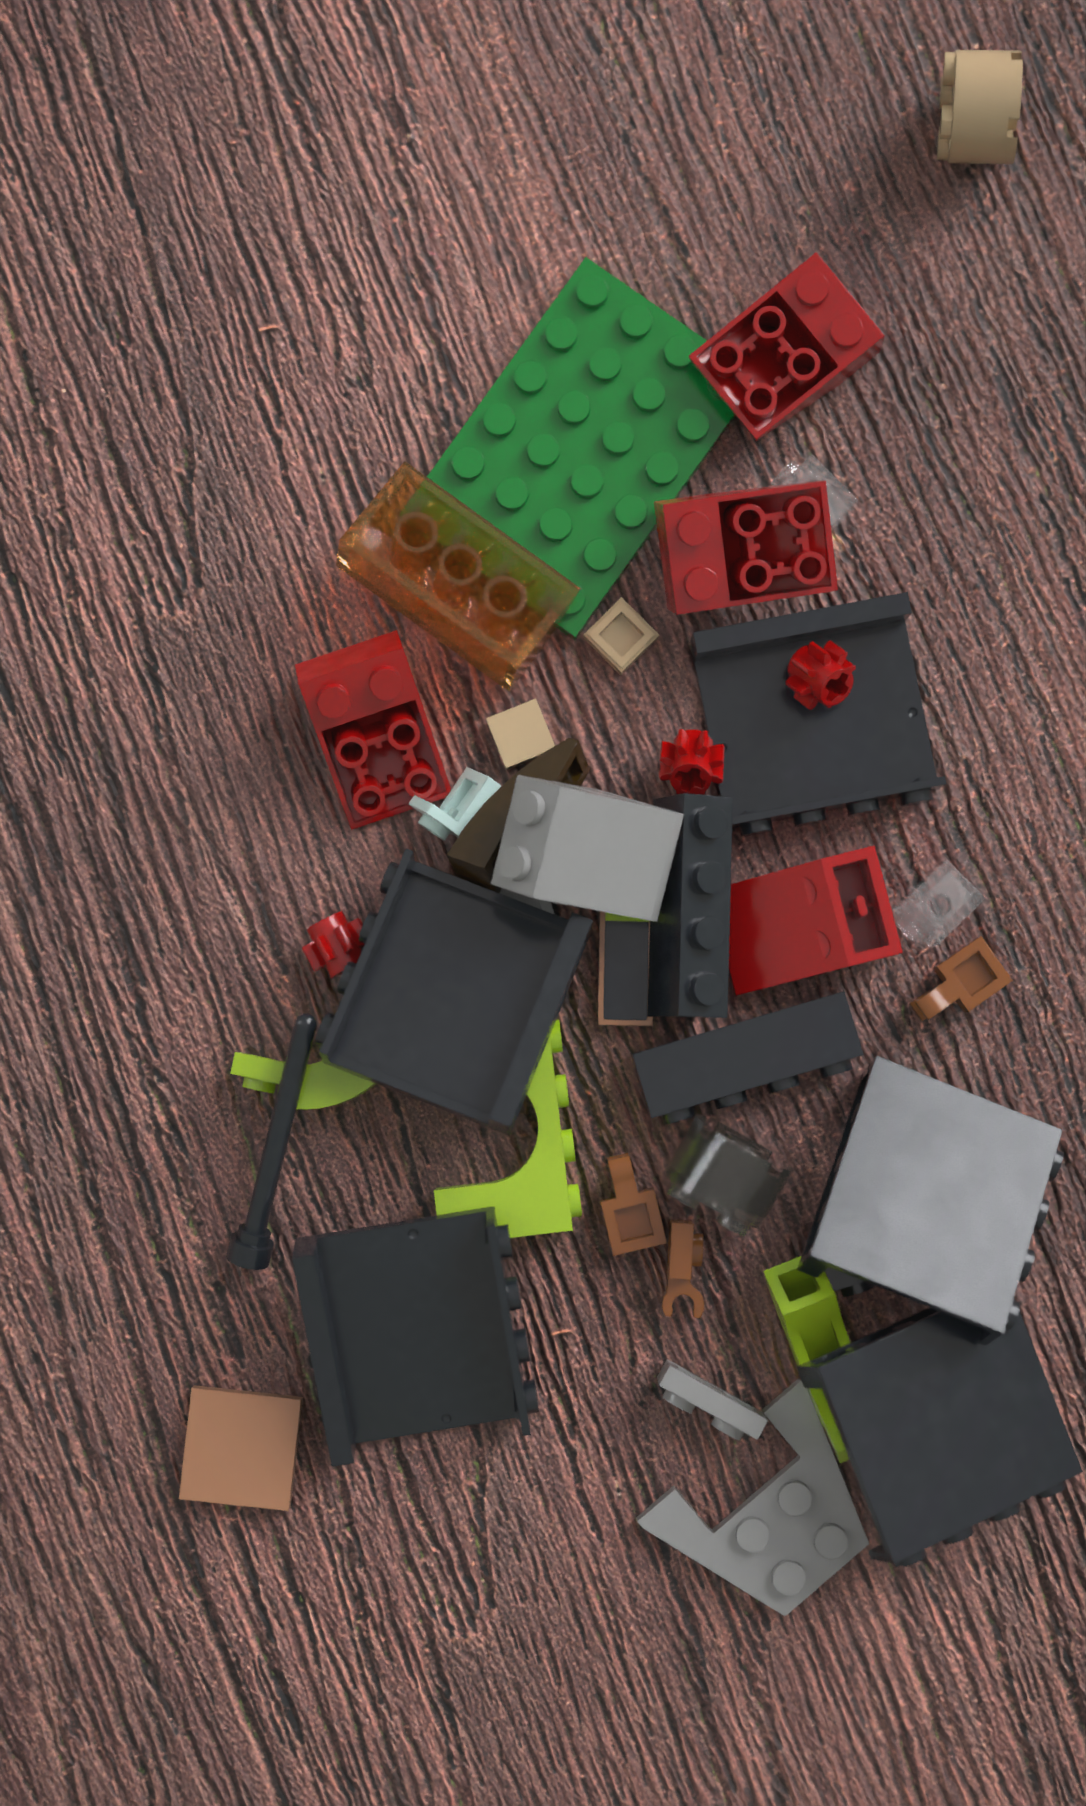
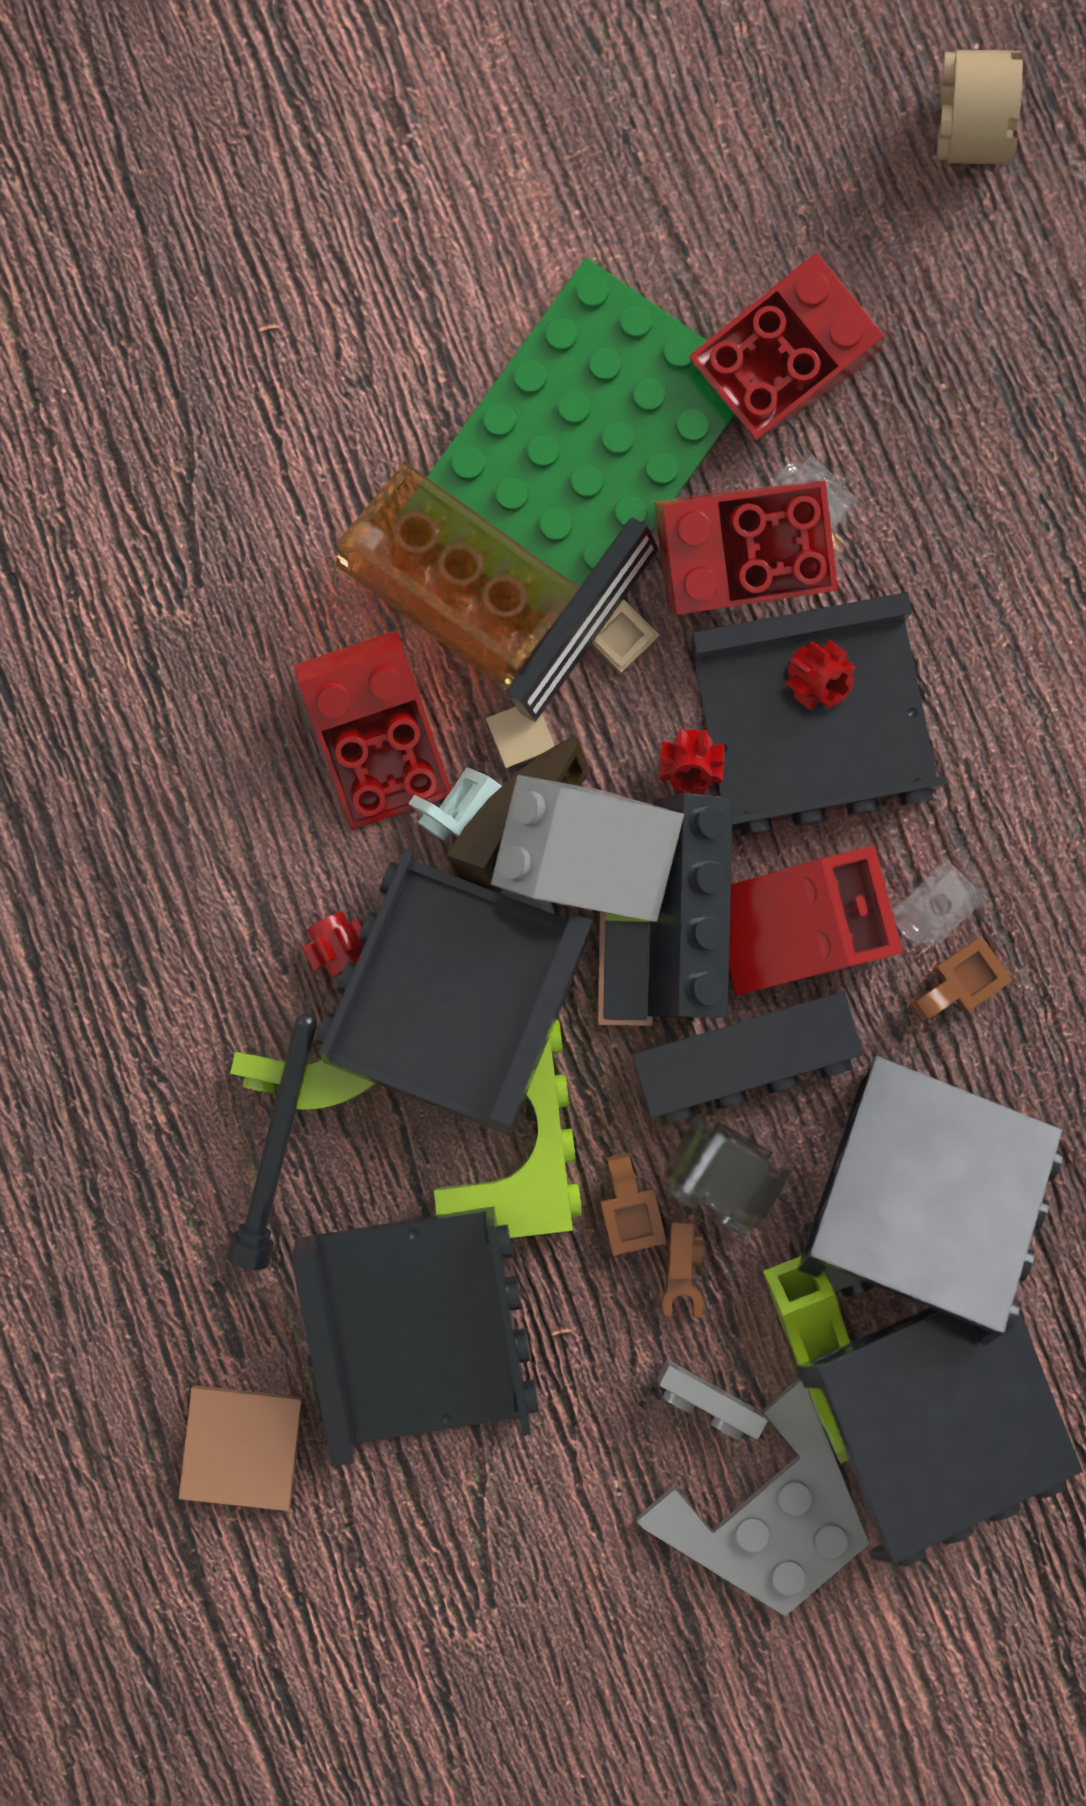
(582, 619): none -> black tile

